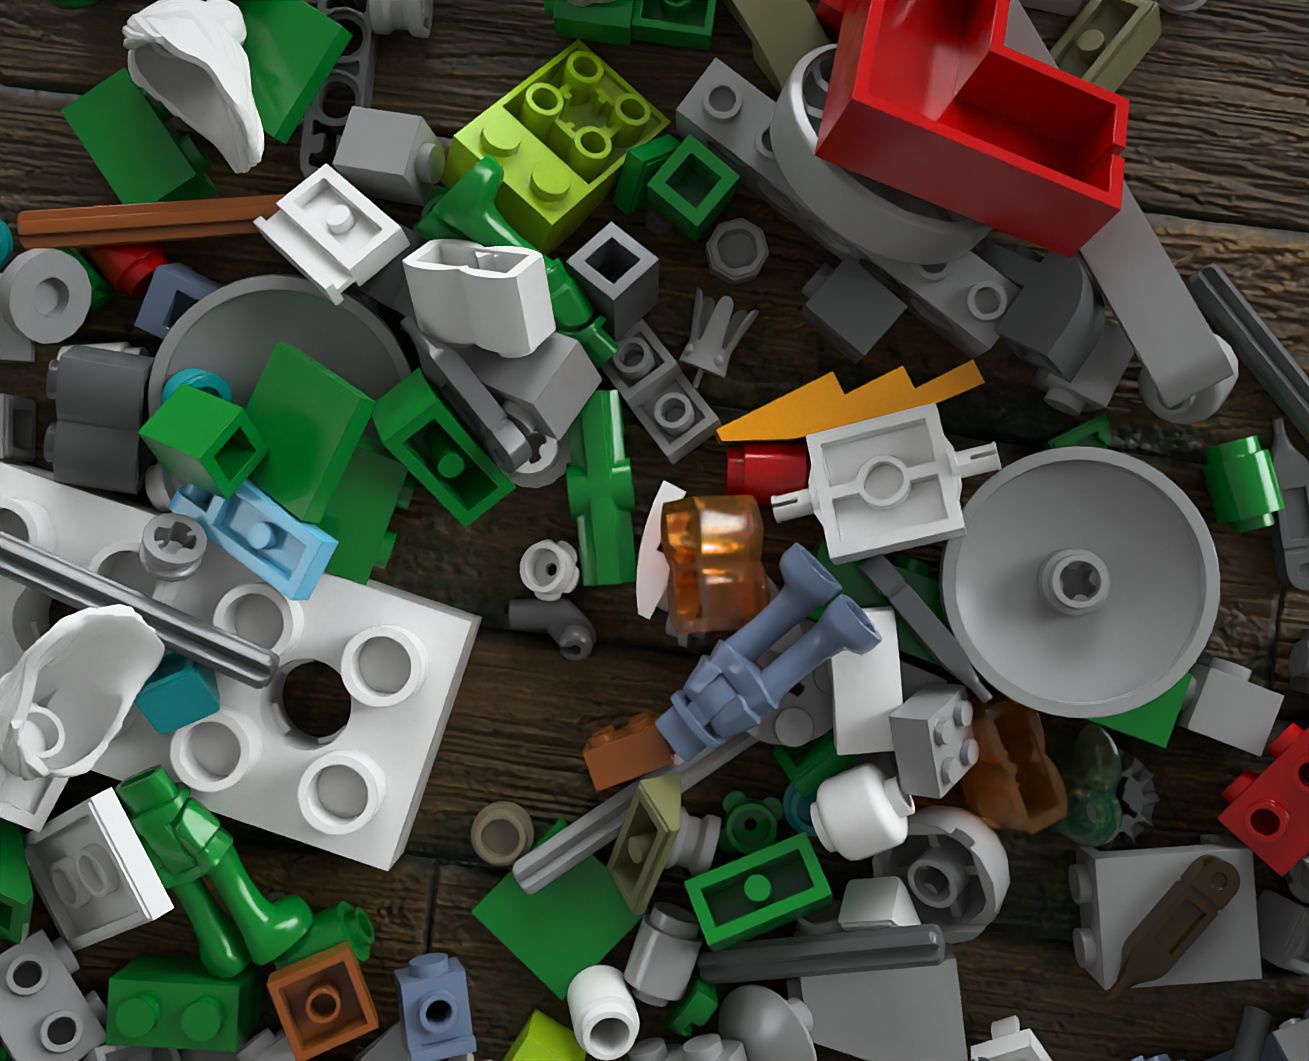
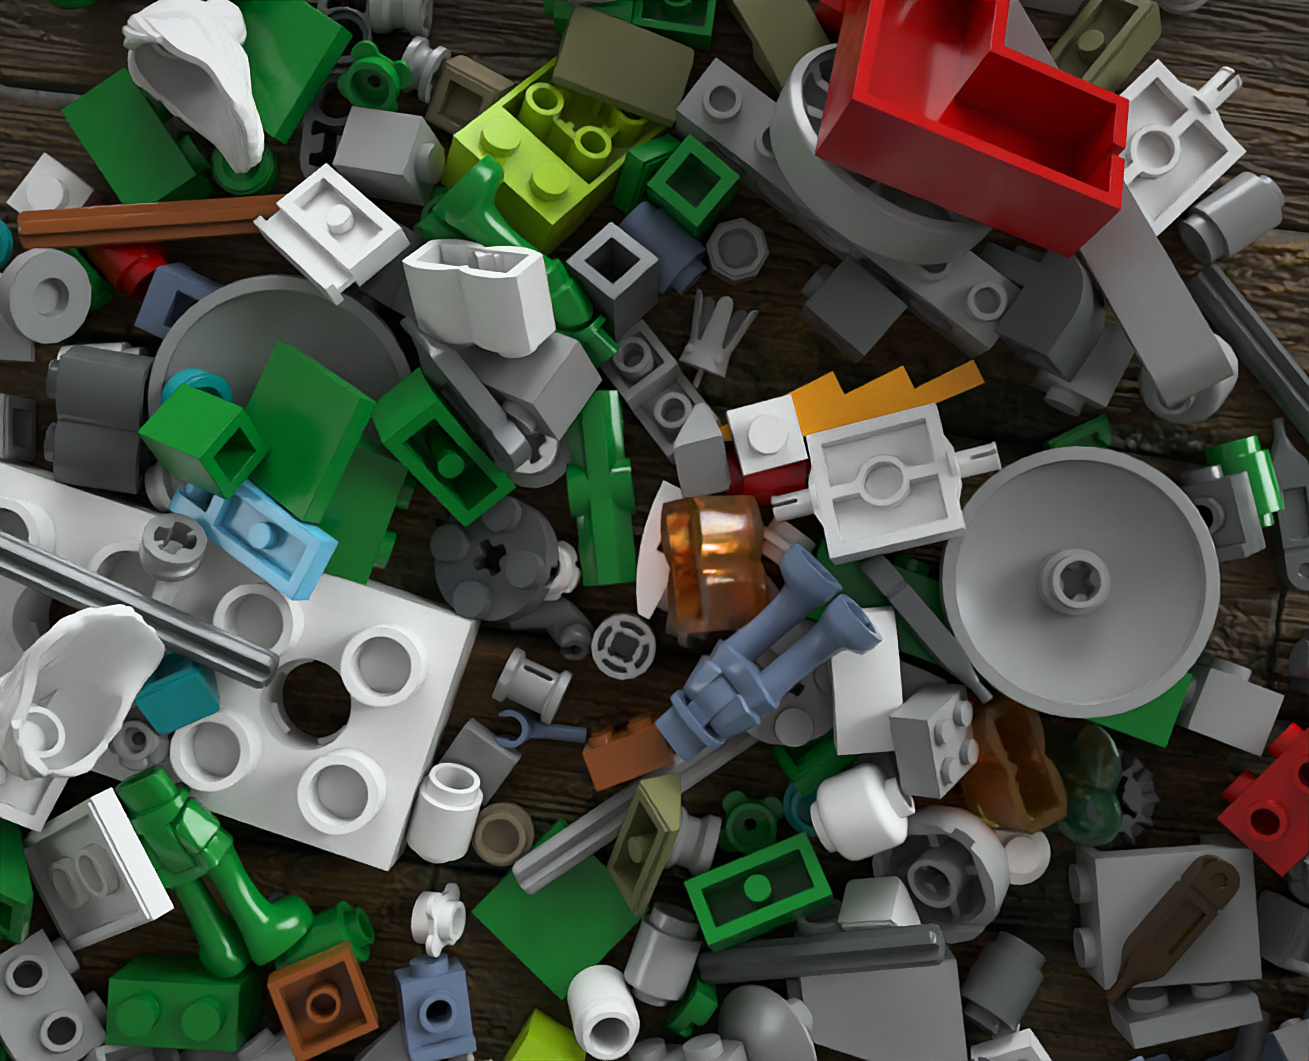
(53, 187): none -> white plate
(135, 755): none -> light grey plate
(255, 182): none -> green tile
(356, 83): none -> green plate
(425, 66): none -> light grey bush
(438, 919): none -> white plate
(445, 813): none -> white brick
(464, 93): none -> dark tan slope
(479, 751): none -> light grey slope
(520, 584): none -> dark grey plate
(532, 685): none -> light grey bush
(538, 730): none -> sand blue hand
(622, 65): none -> olive slope
(629, 633): none -> light grey wheel
(670, 242): none -> sand blue brick
(701, 455): none -> light grey slope
(766, 435): none -> white plate
(781, 537): none -> white plate
(1001, 983): none -> dark grey brick
(1026, 855): none -> white plate
(1175, 141): none -> white plate
(1182, 1011): none -> light grey plate
(1232, 217): none -> light grey brick
(1235, 517): none -> dark grey brick

